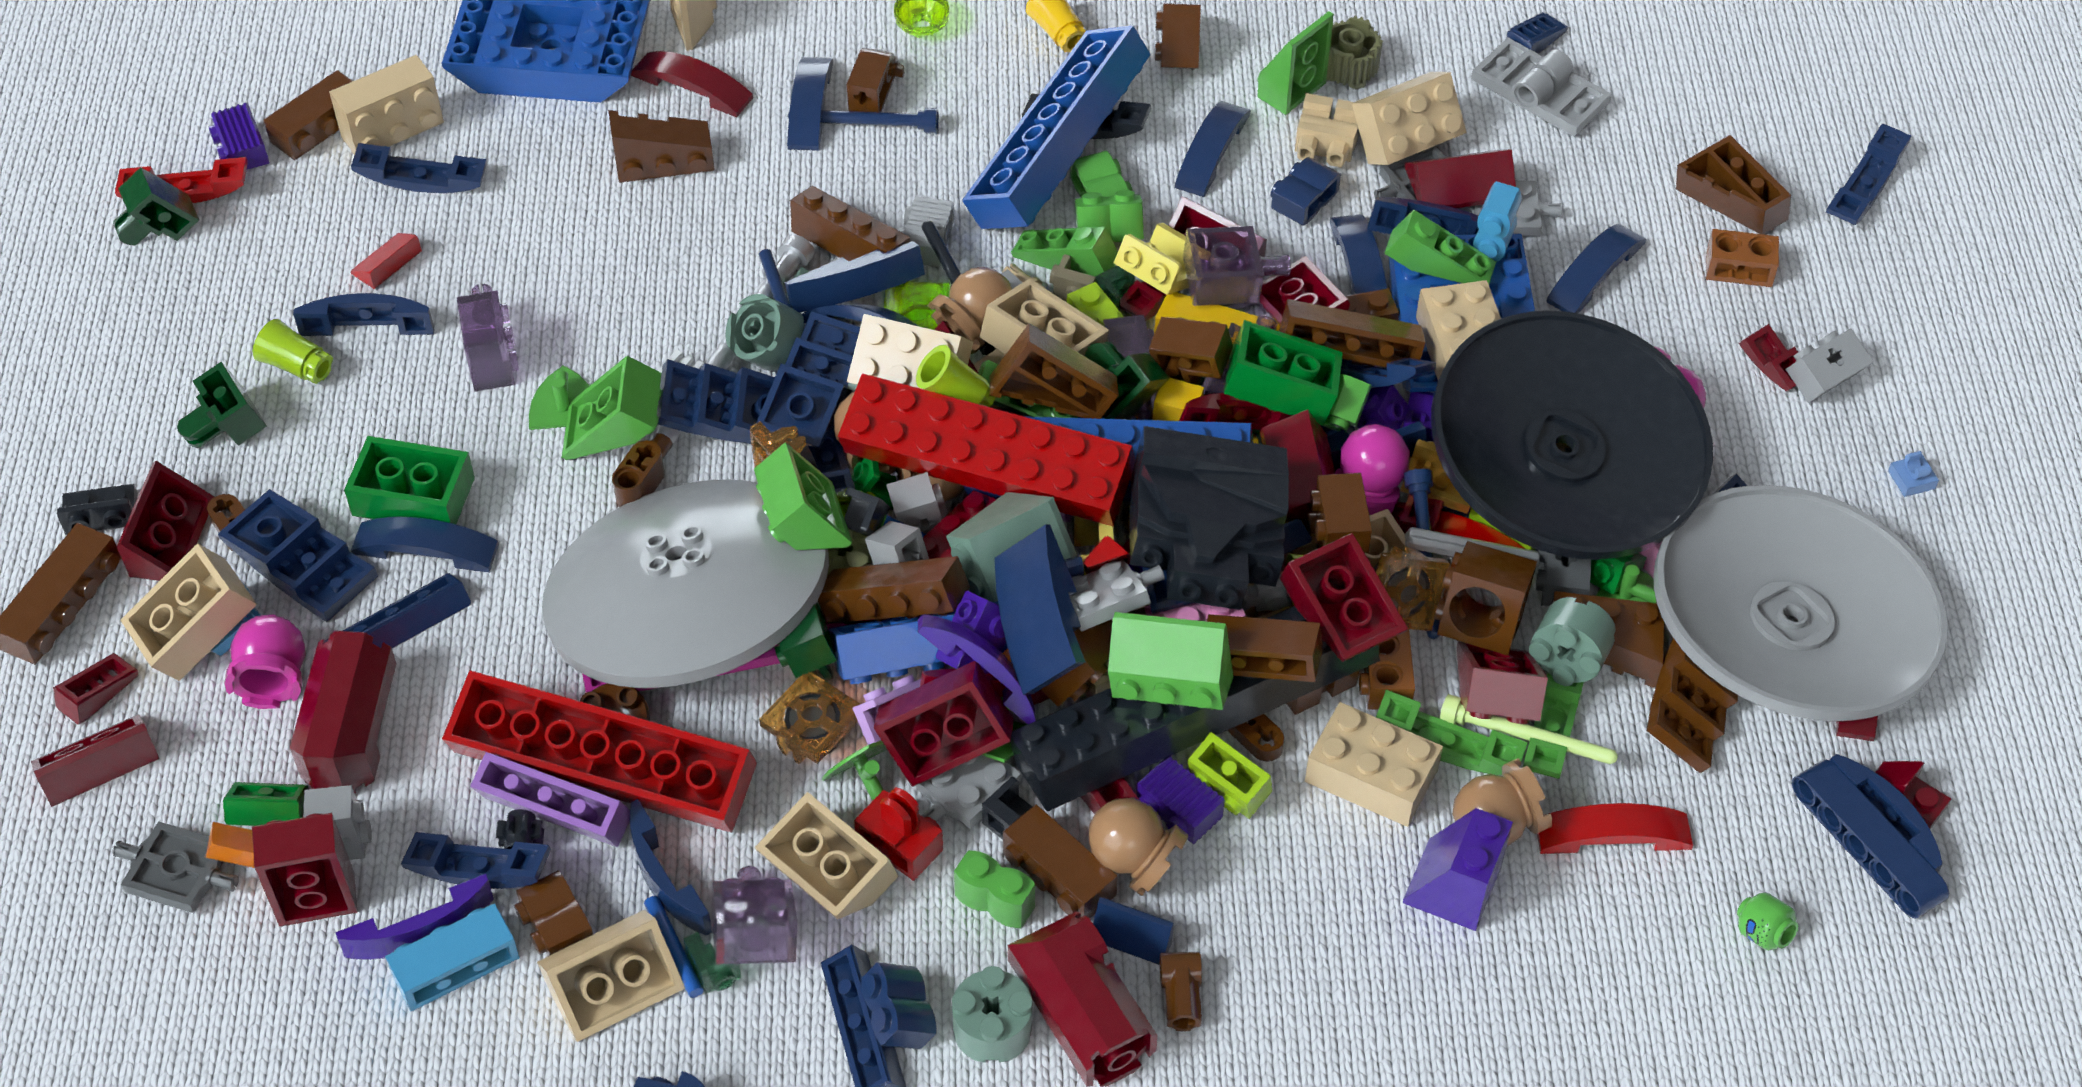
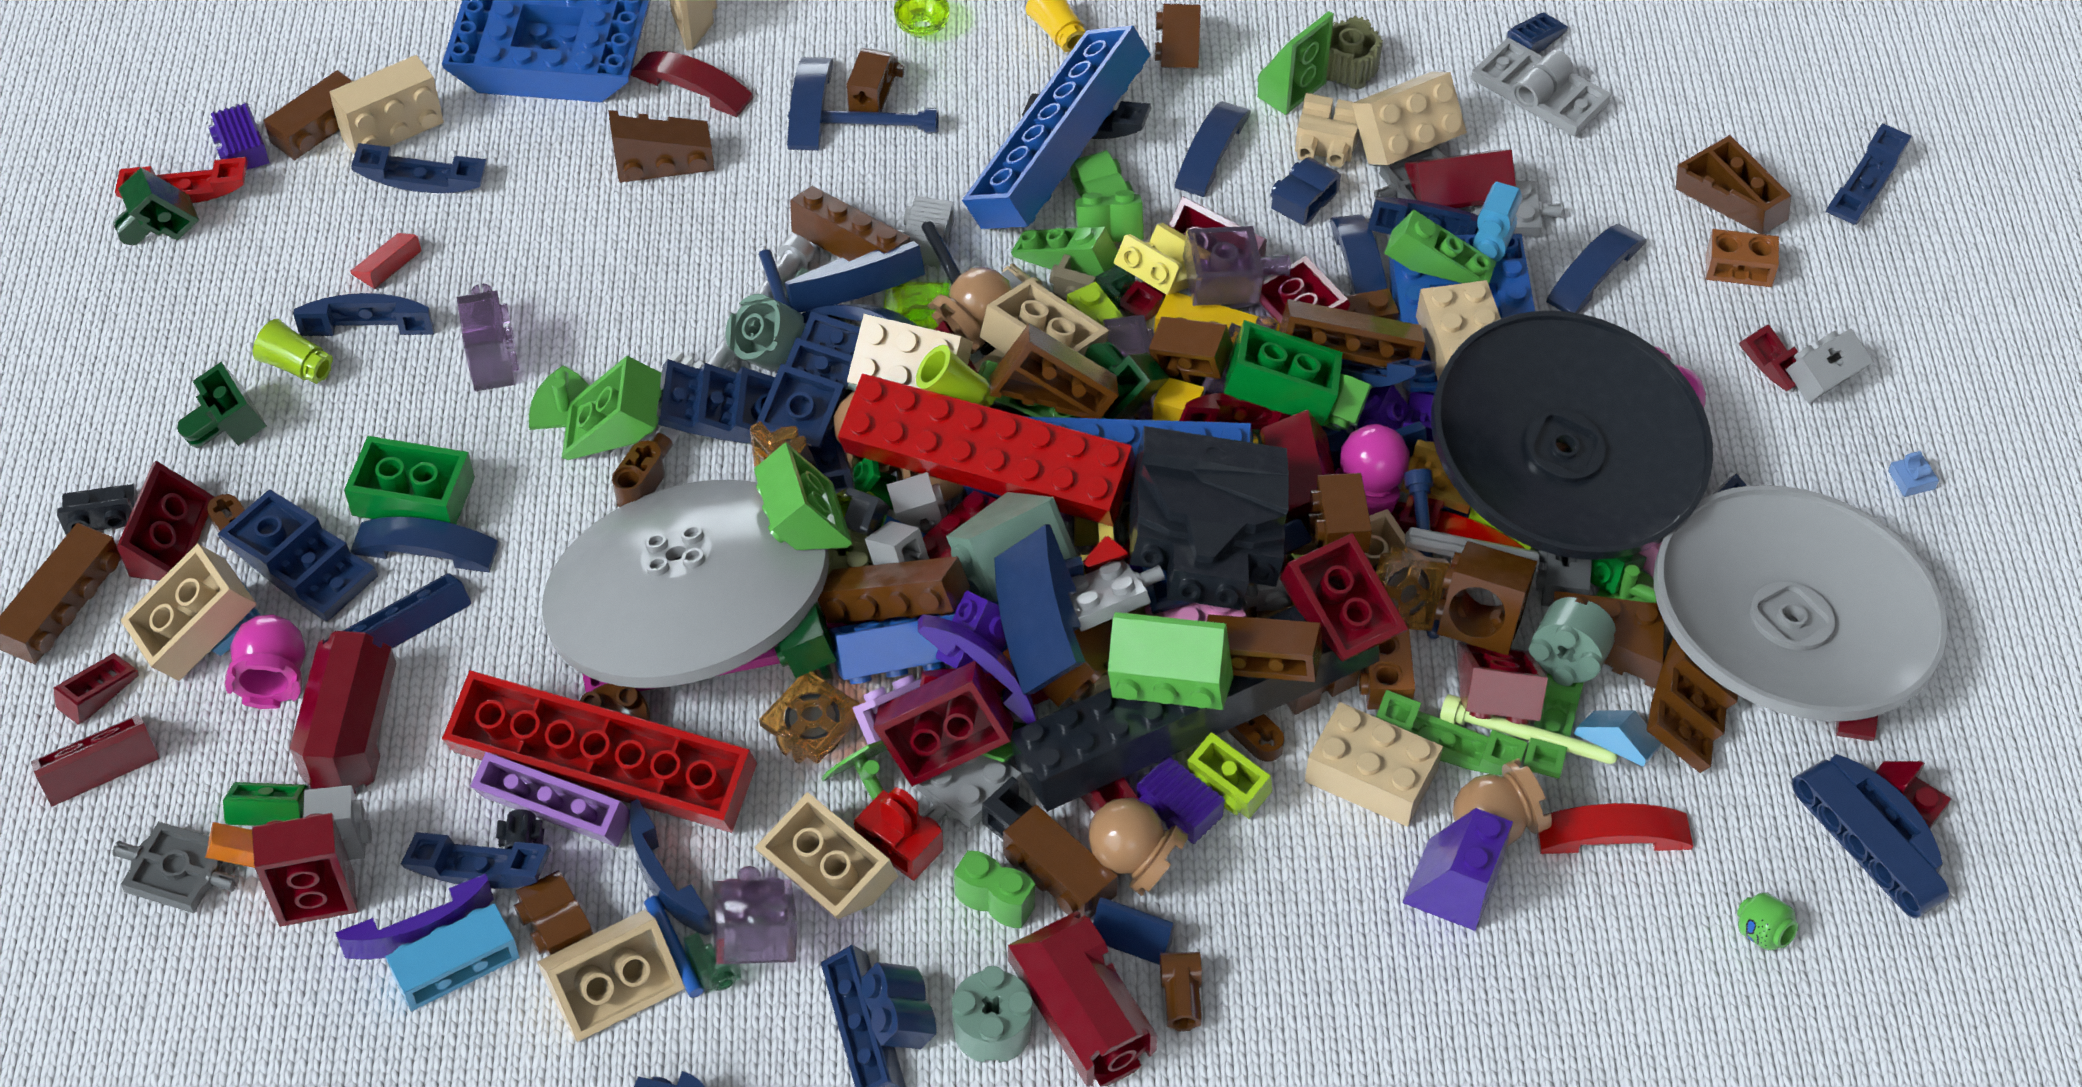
(1620, 733): none -> dark azure slope

